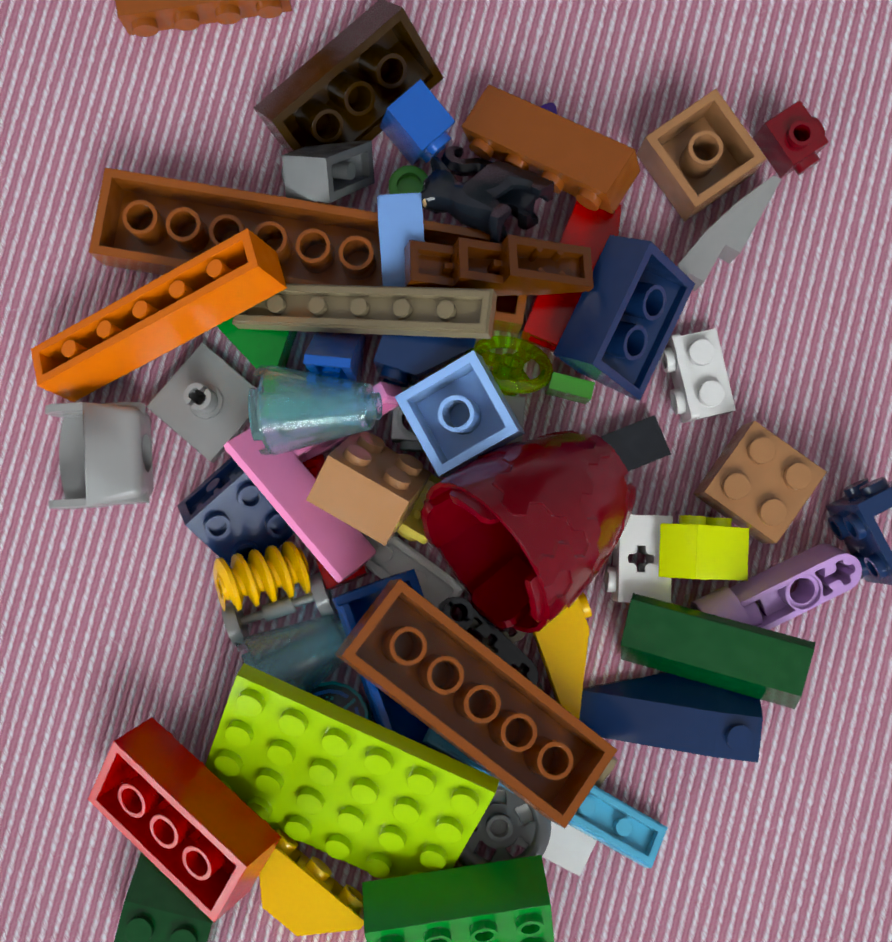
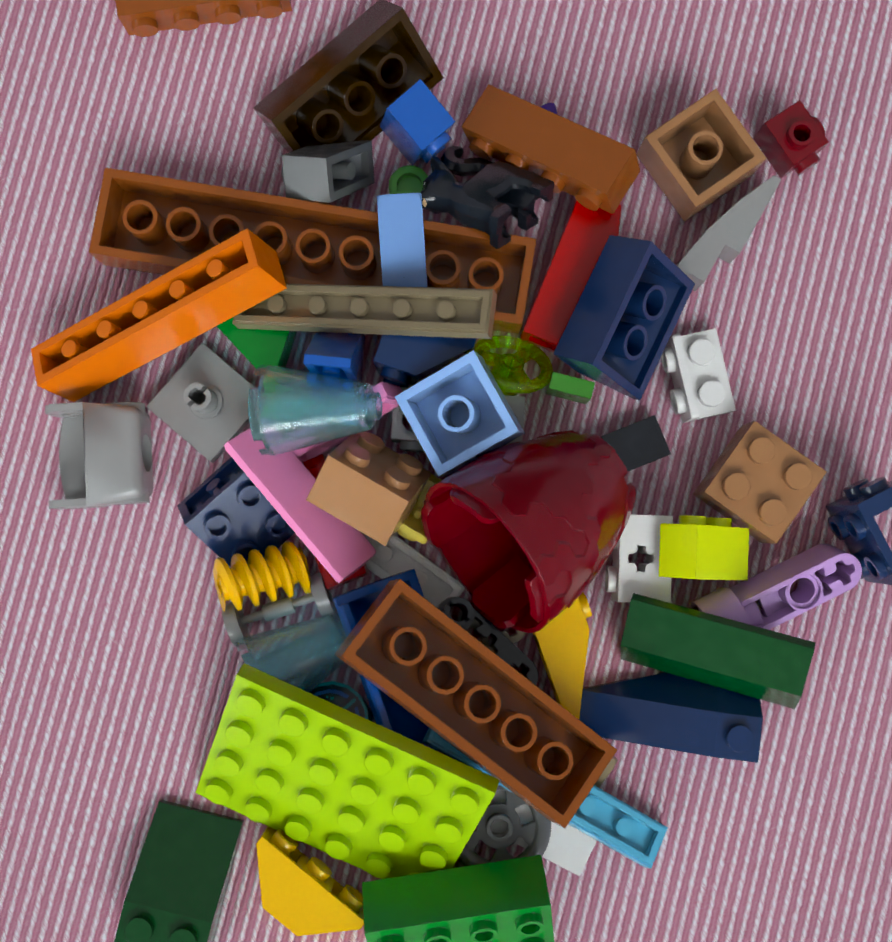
(183, 818): red brick -> none
(509, 268): reddish brown slope -> none

